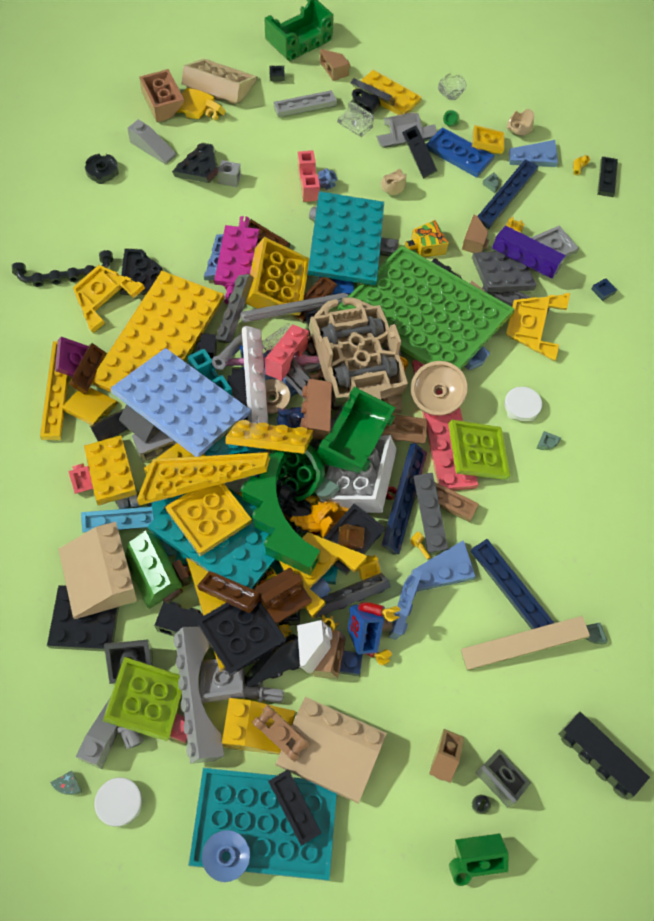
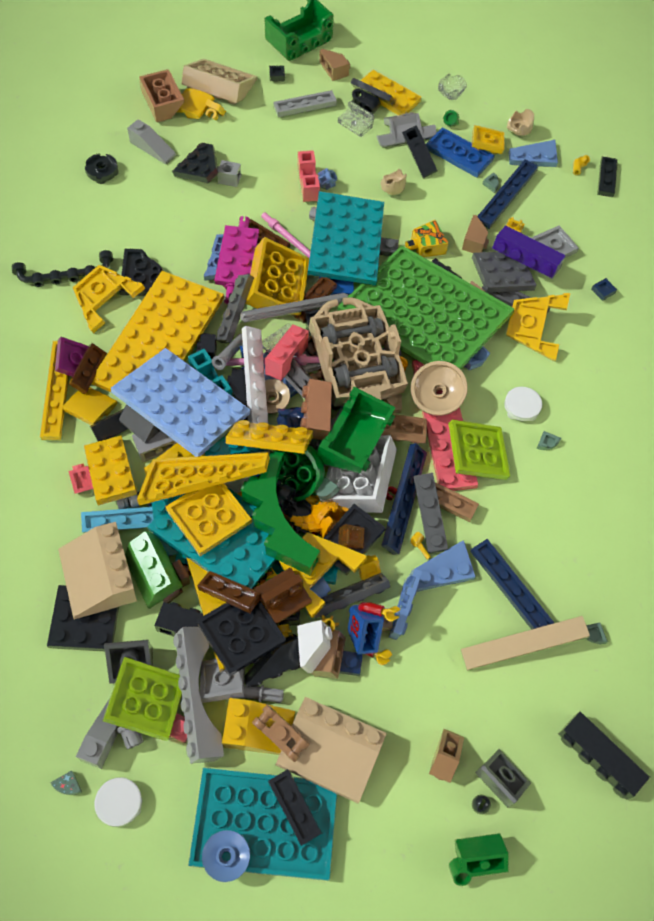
(275, 225): none -> bright pink bar

